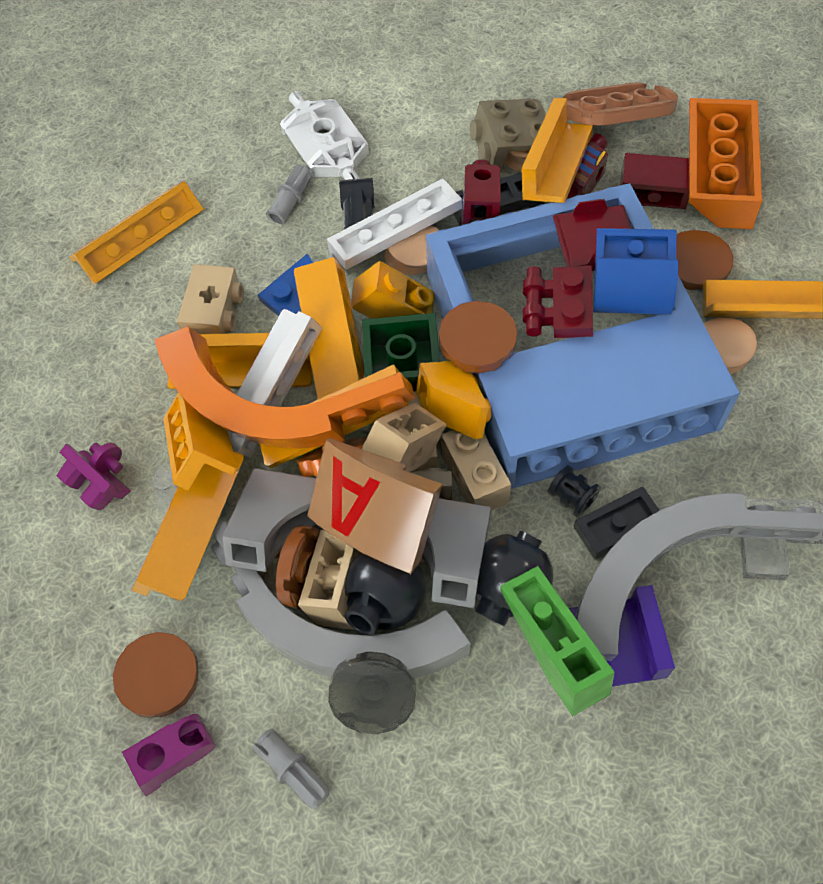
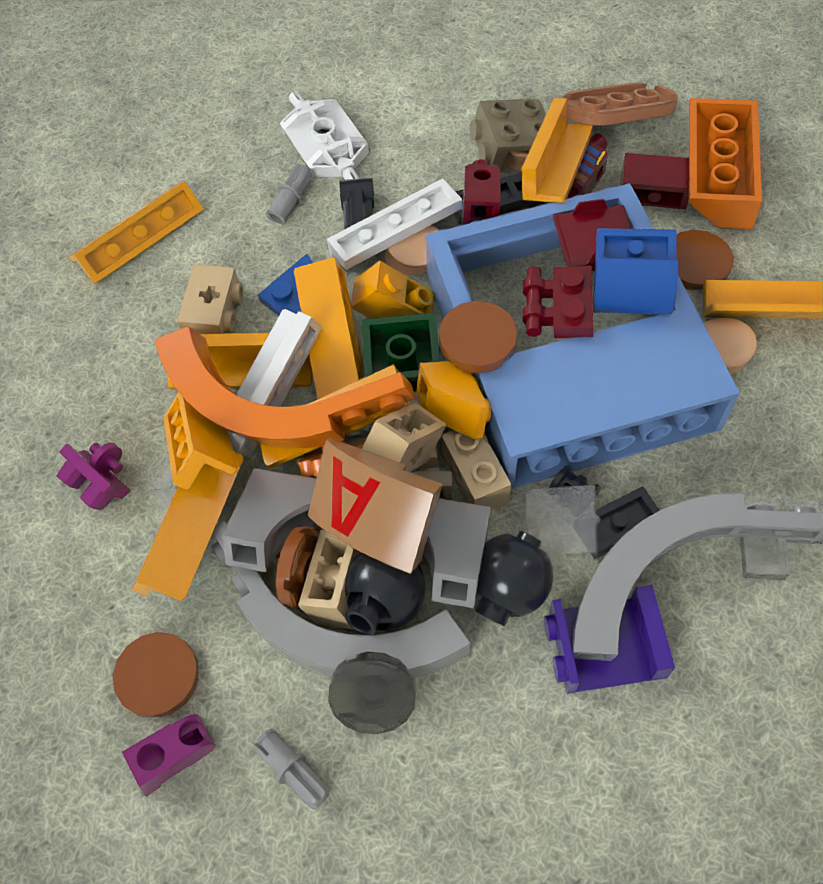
(558, 642): bright green slope -> none
(563, 519): none -> clear piece

